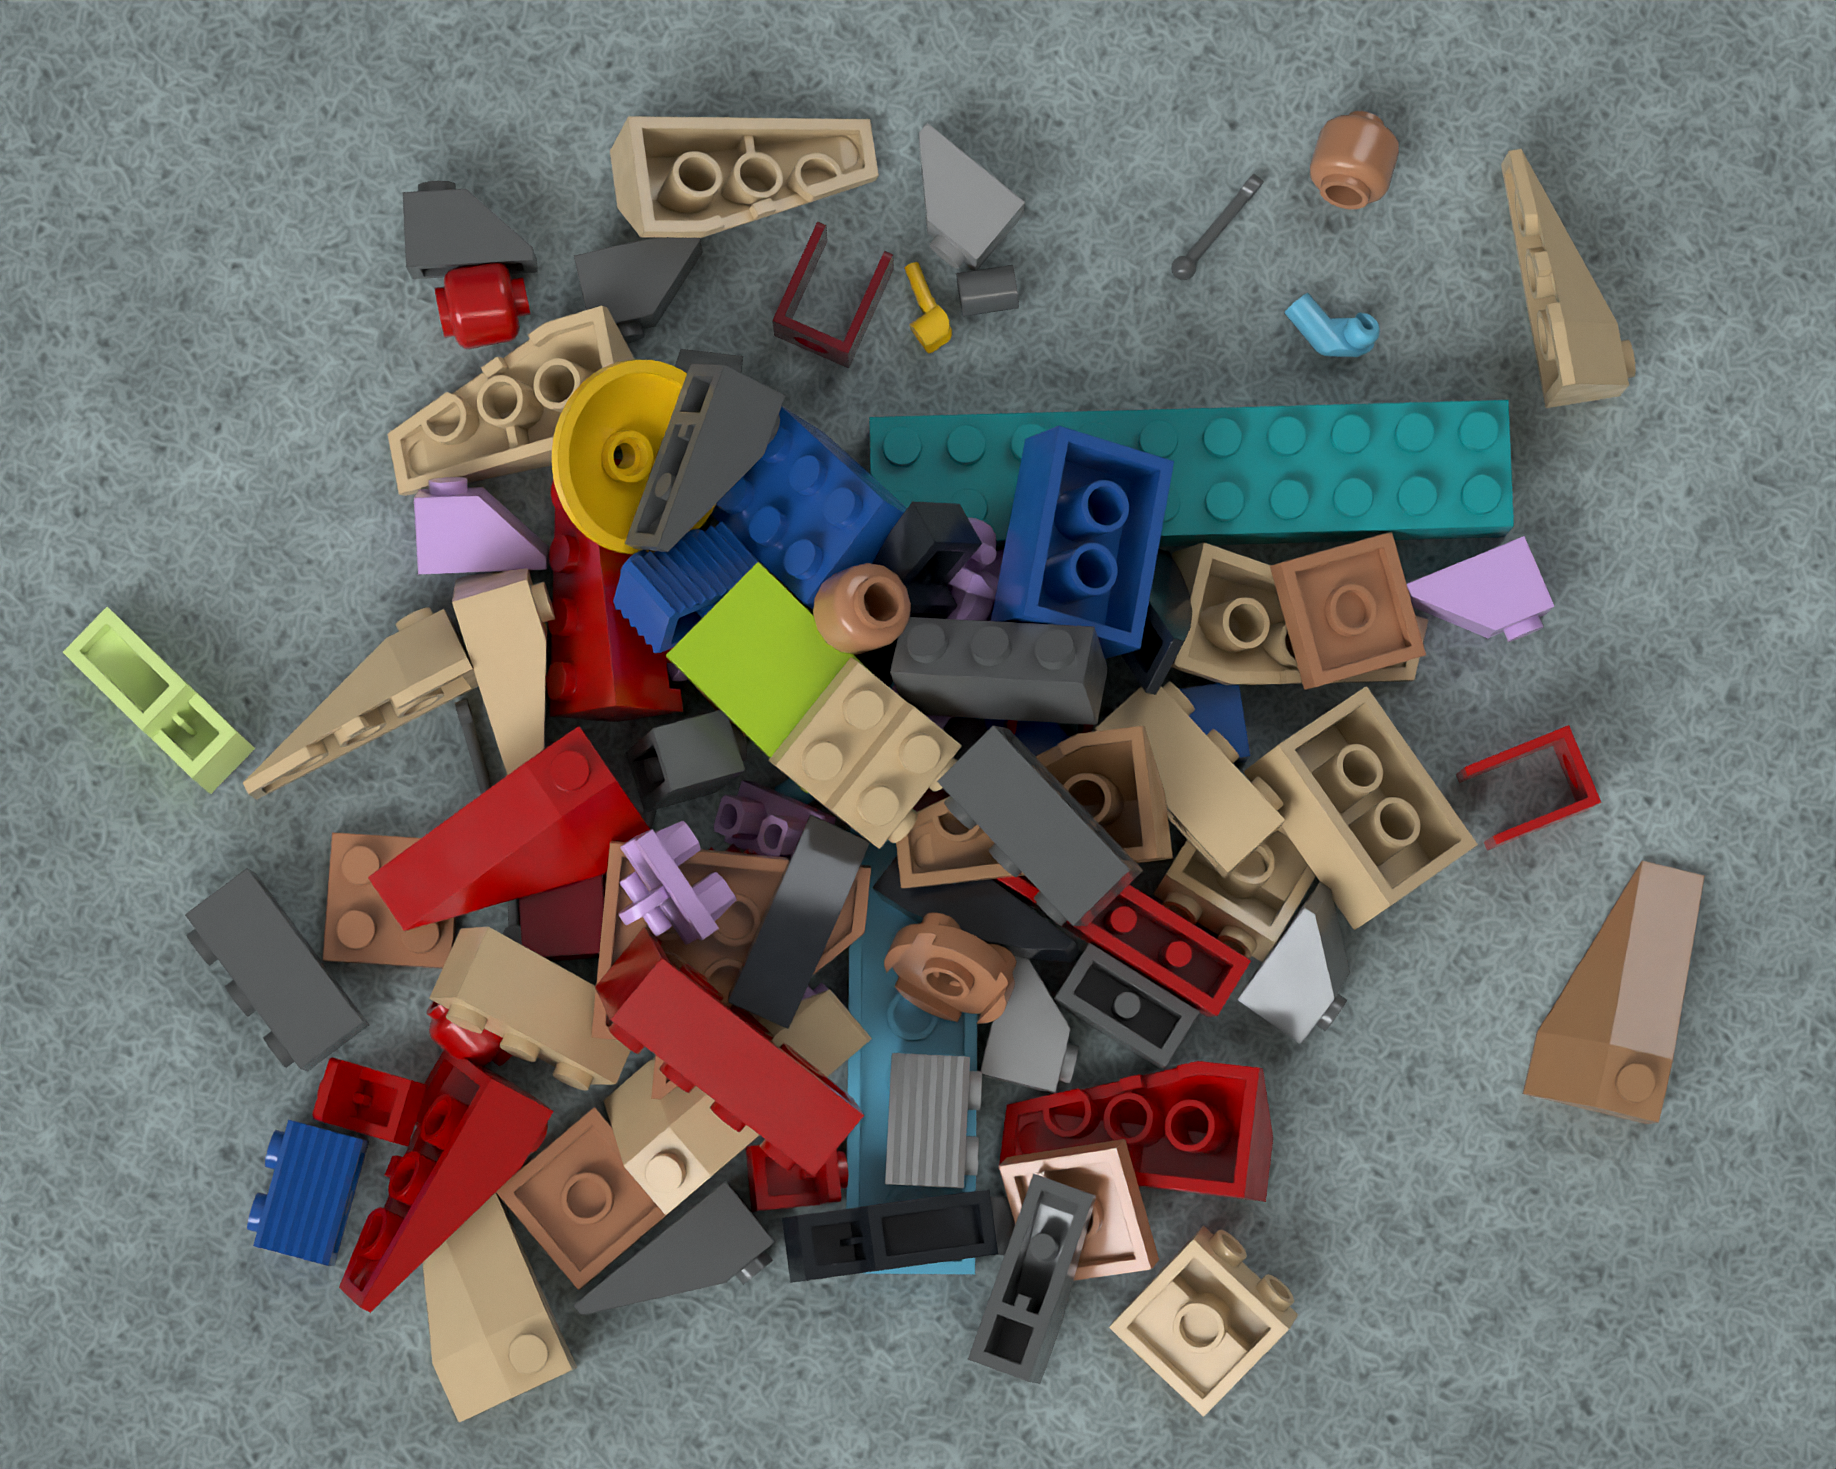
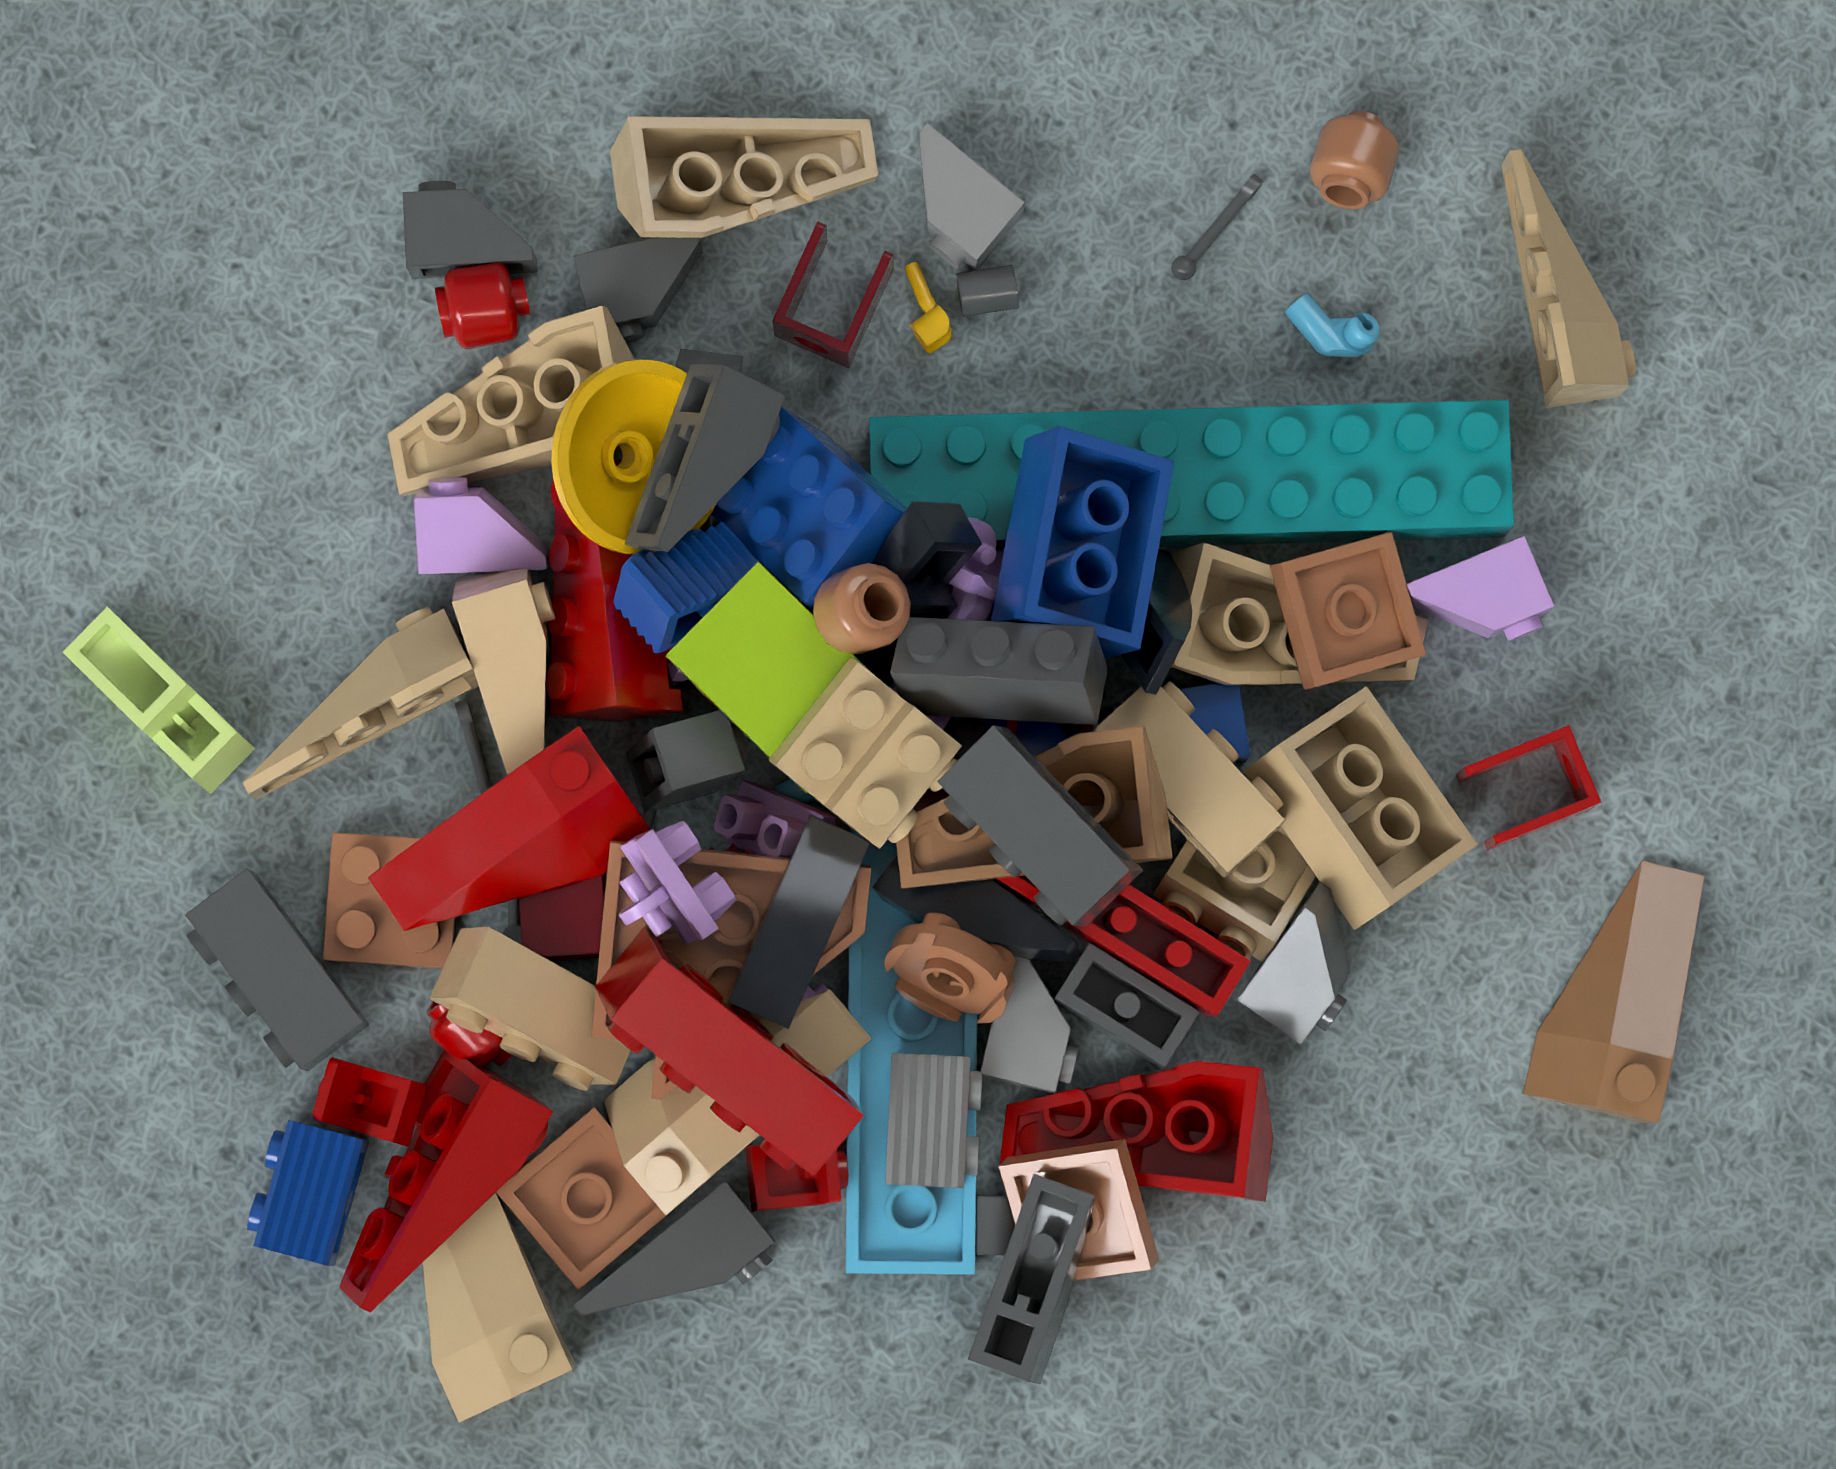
(889, 1236): black slope -> none
(1206, 1318): tan plate -> none

